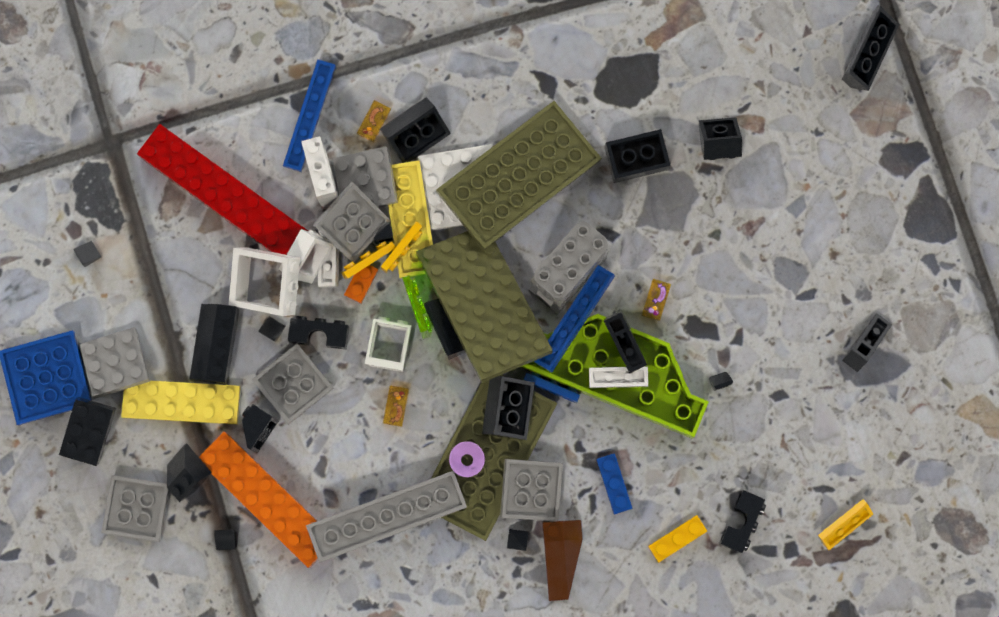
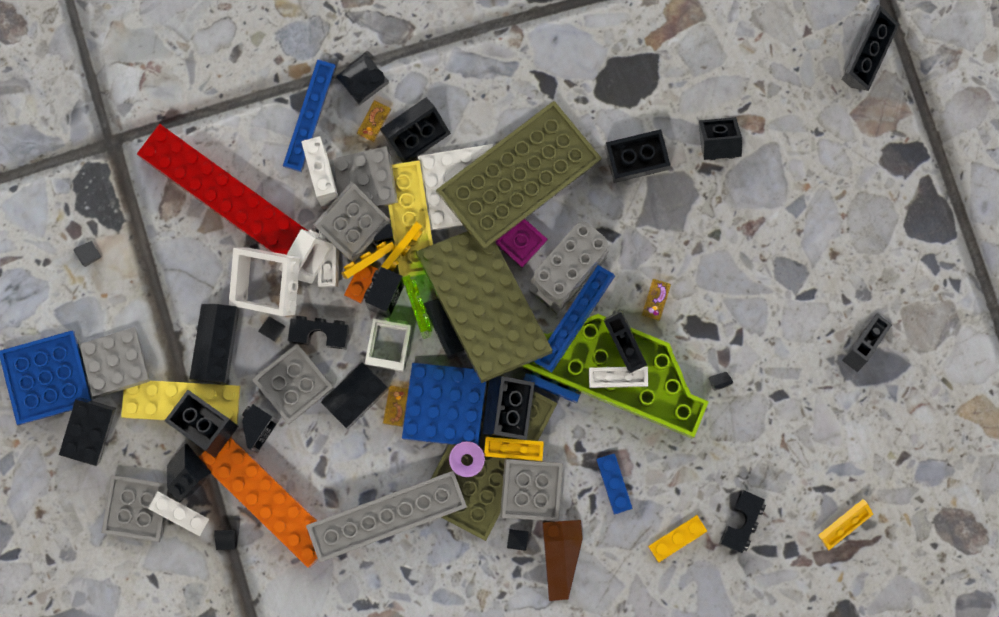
(178, 513): none -> white plate
(201, 423): none -> black brick
(355, 395): none -> black slope
(362, 79): none -> black slope
(384, 292): none -> black brick
(444, 405): none -> blue plate
(513, 449): none -> yellow plate
(522, 242): none -> magenta plate

